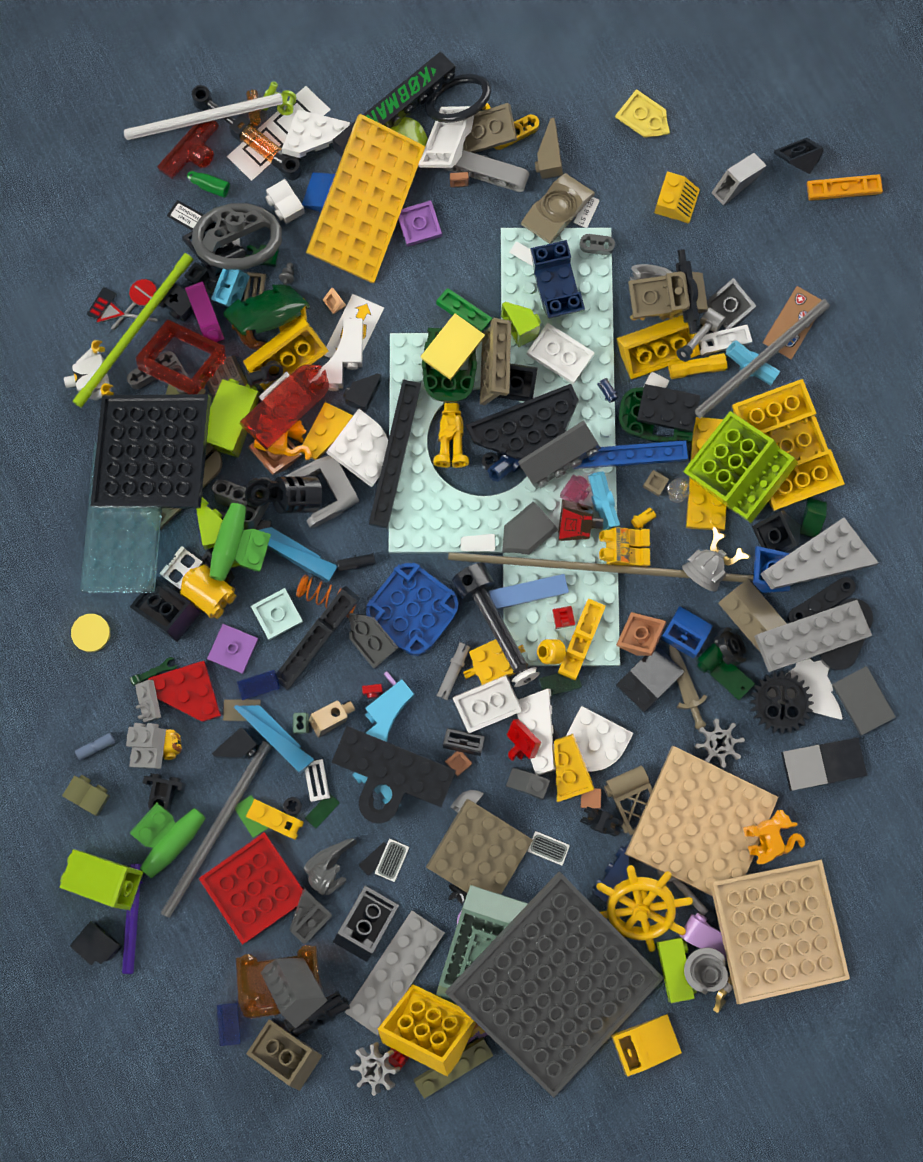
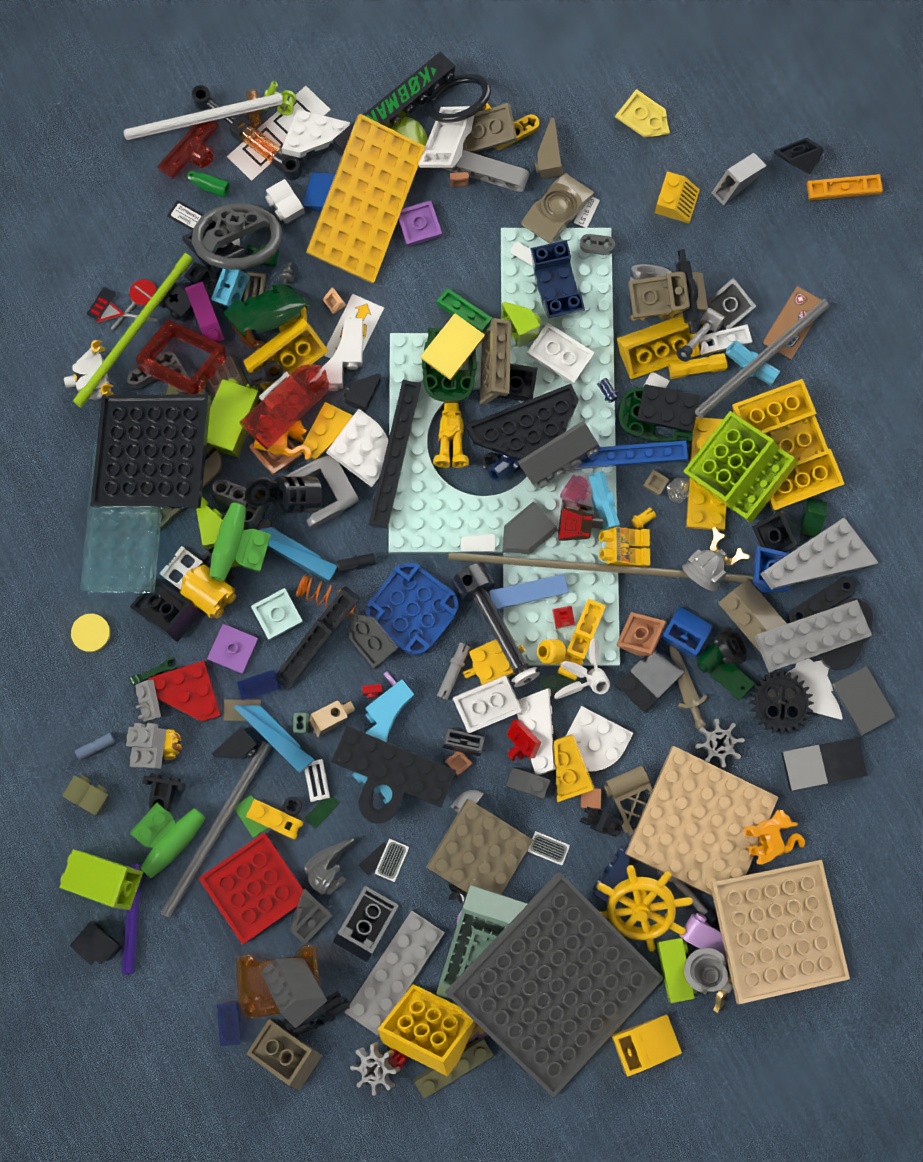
(595, 678): none -> white plant

